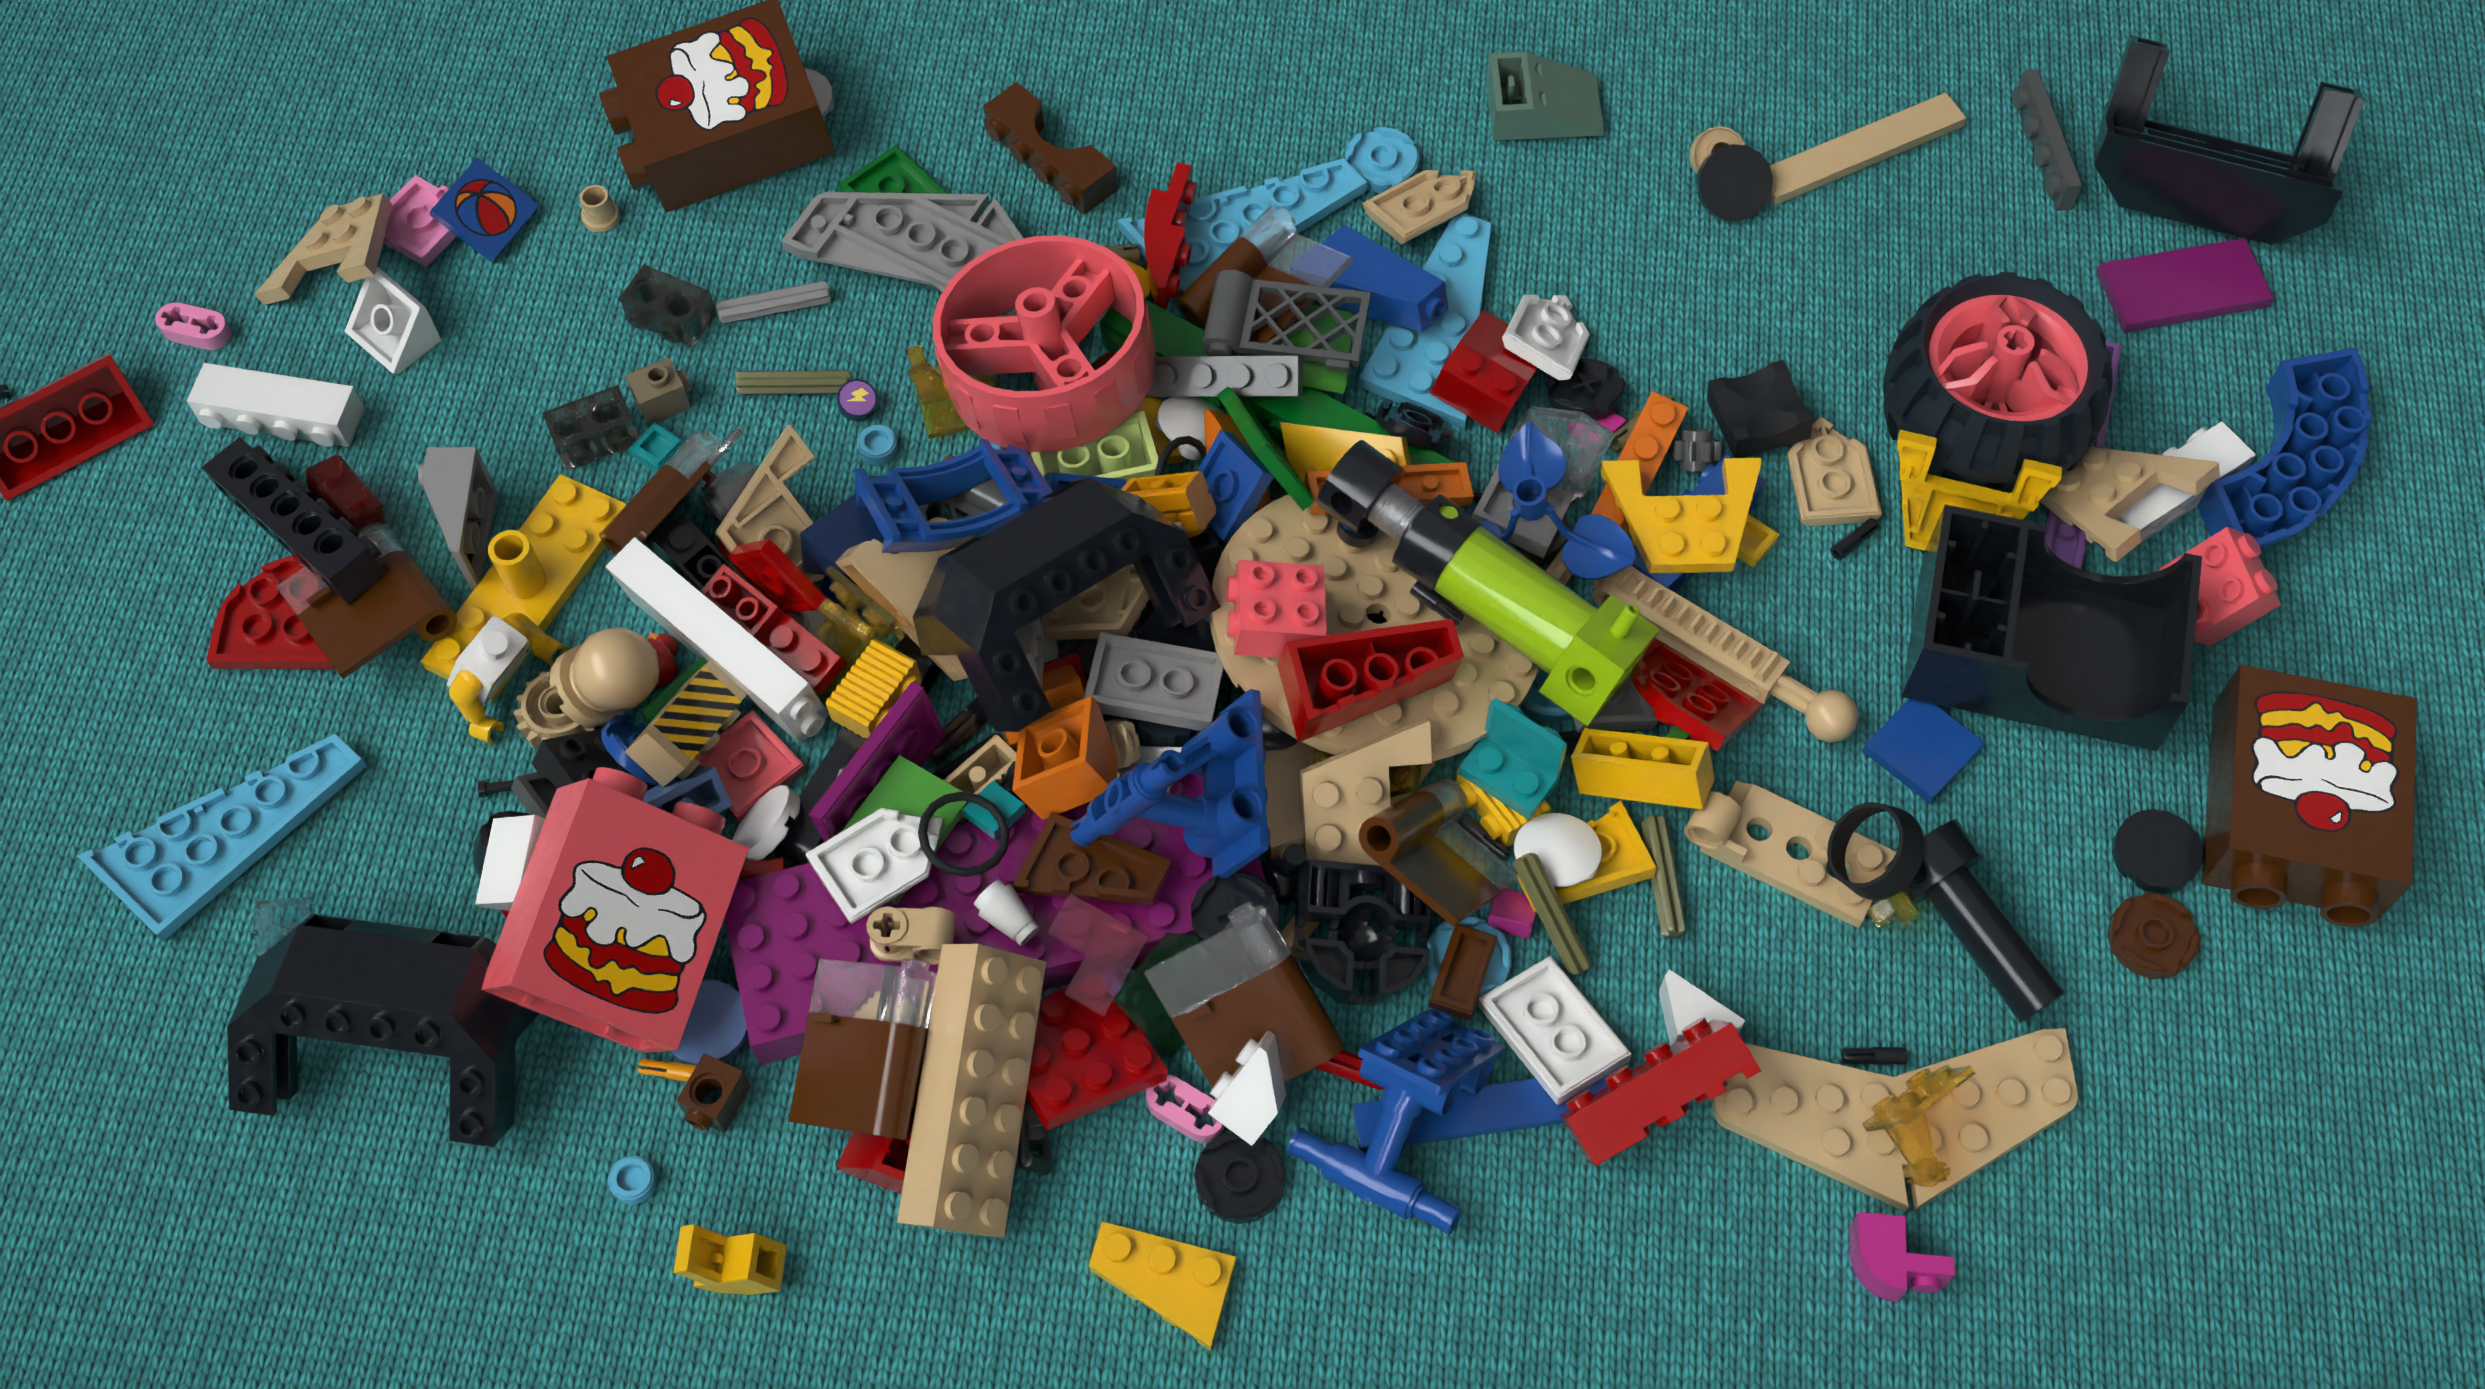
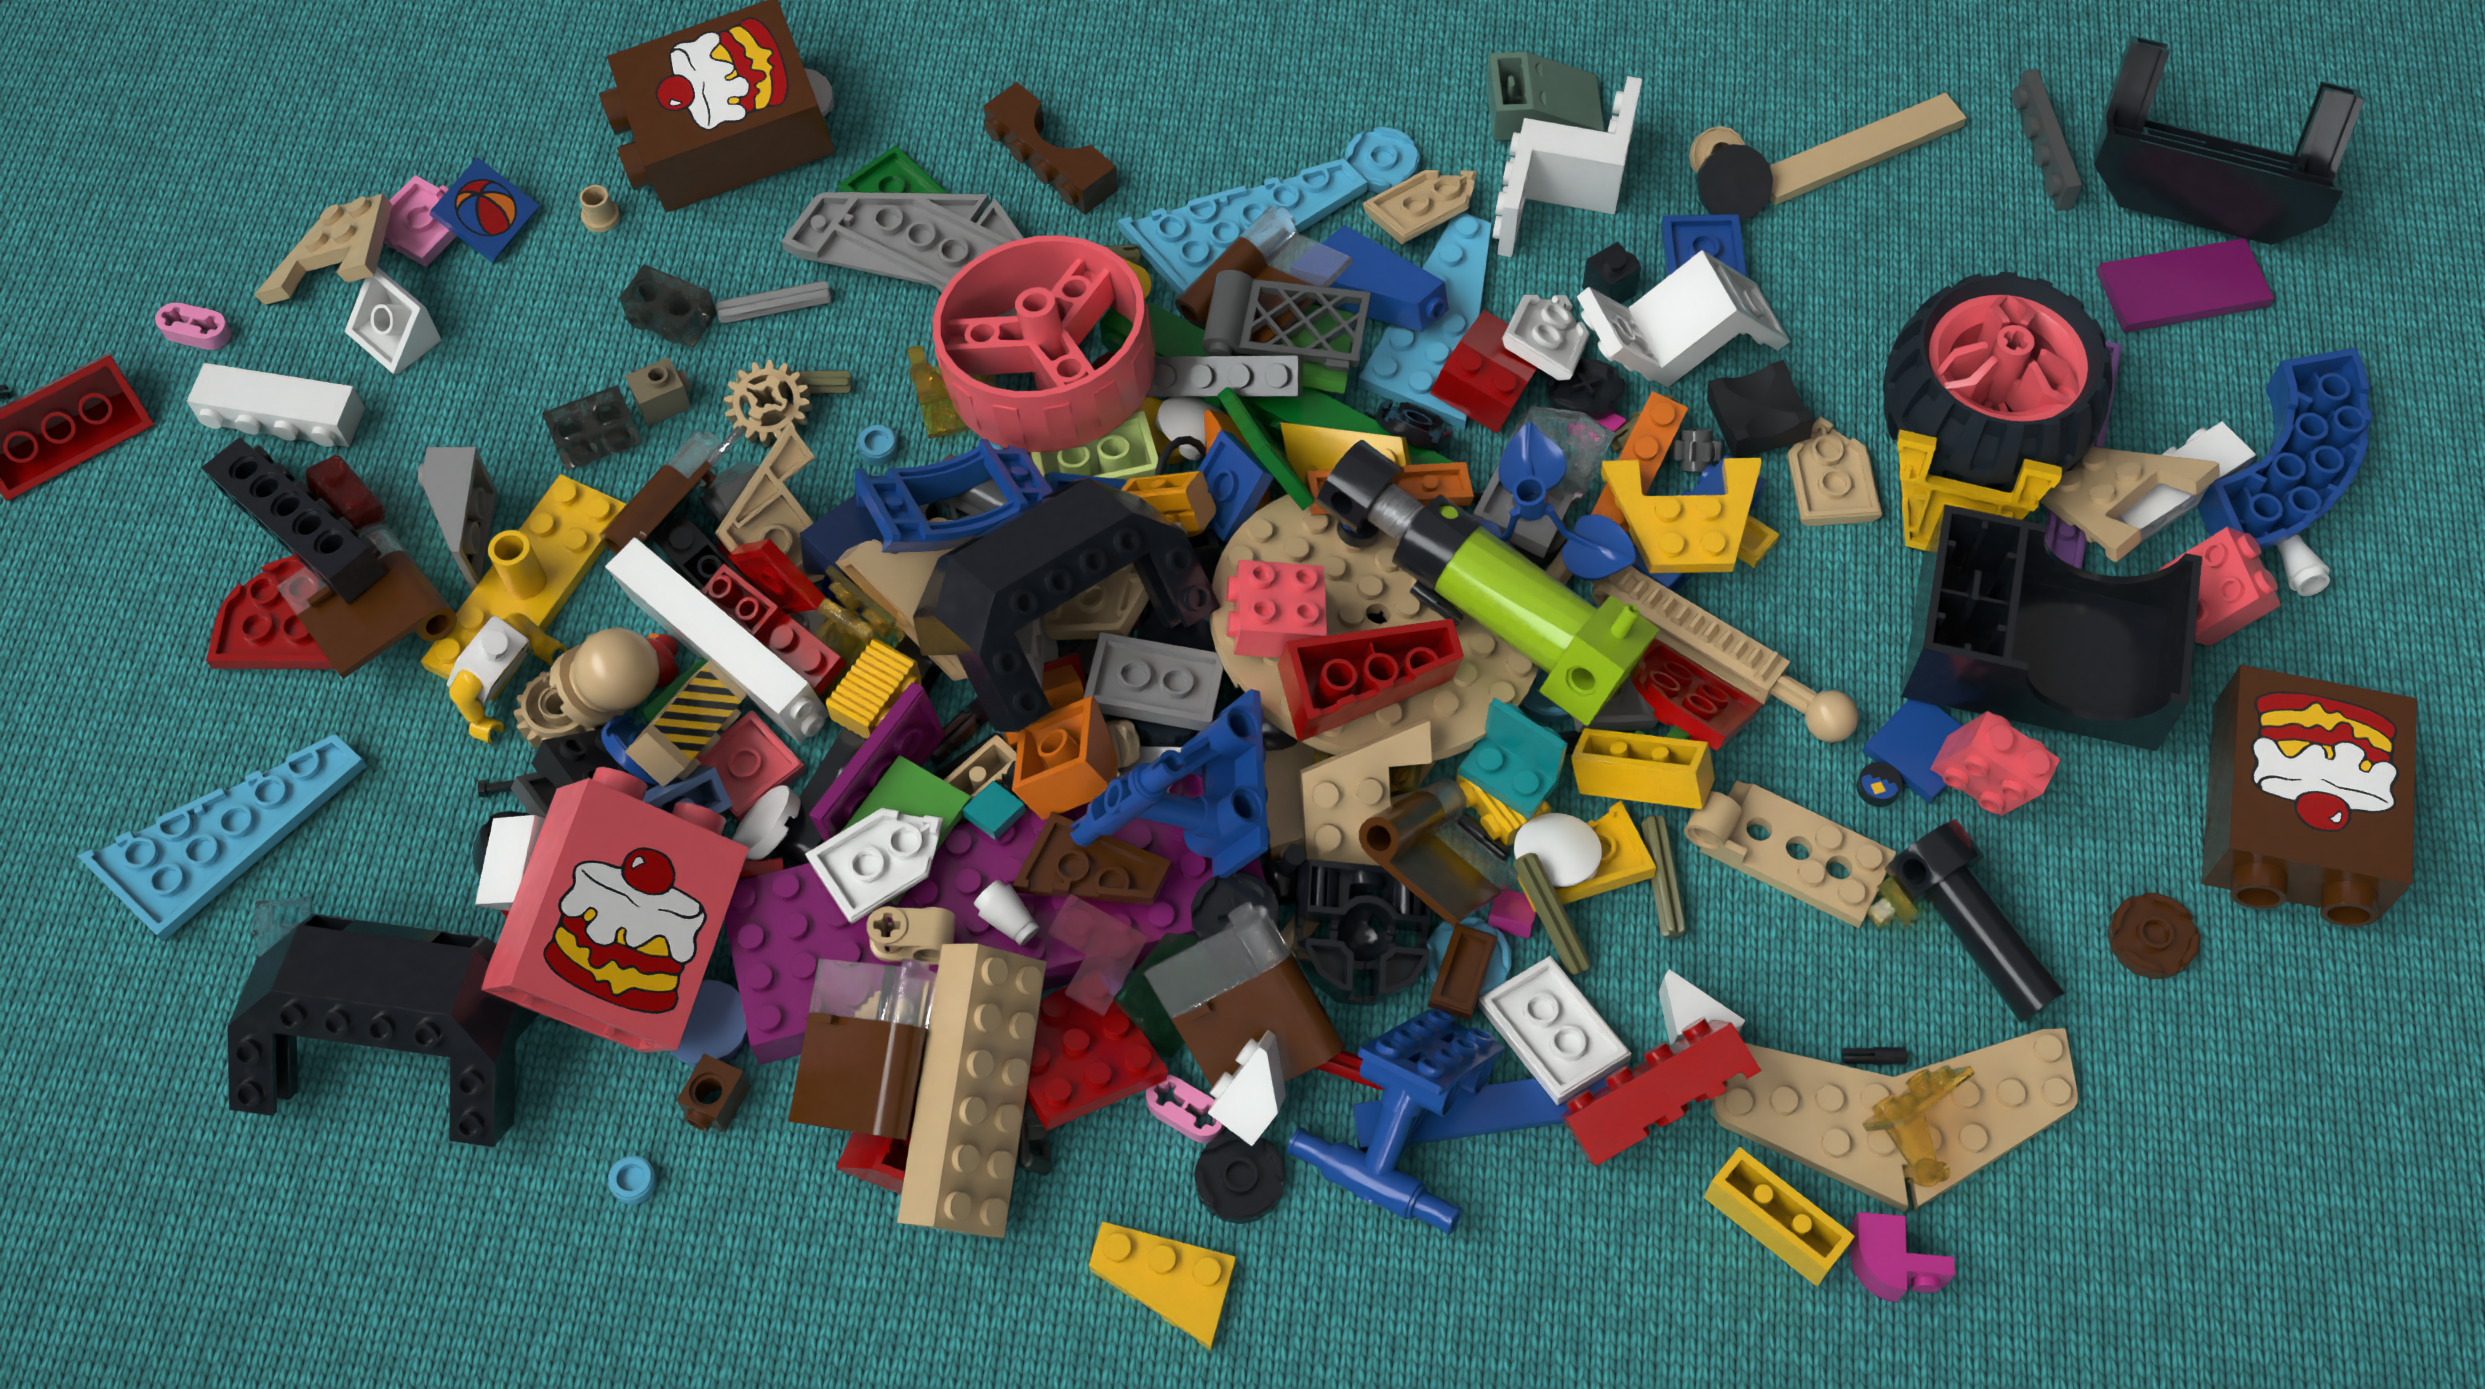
(655, 446): teal tile -> none
(674, 1071): light orange pin -> none
(730, 1264): yellow brick -> none
(763, 387): none -> tan gear
(856, 400): tile -> none
(956, 870): black piece -> none
(1166, 234): red slope -> none
(1565, 166): none -> white bracket
(1613, 273): none -> black brick
(1681, 319): none -> white bracket
(1715, 234): none -> blue plate
(1778, 1216): none -> yellow brick
(1854, 539): black pin -> none
(1879, 784): none -> tile
(1905, 864): black tyre -> none
(1995, 764): none -> coral brick
(2157, 851): black tile -> none
(2303, 568): none -> white cone

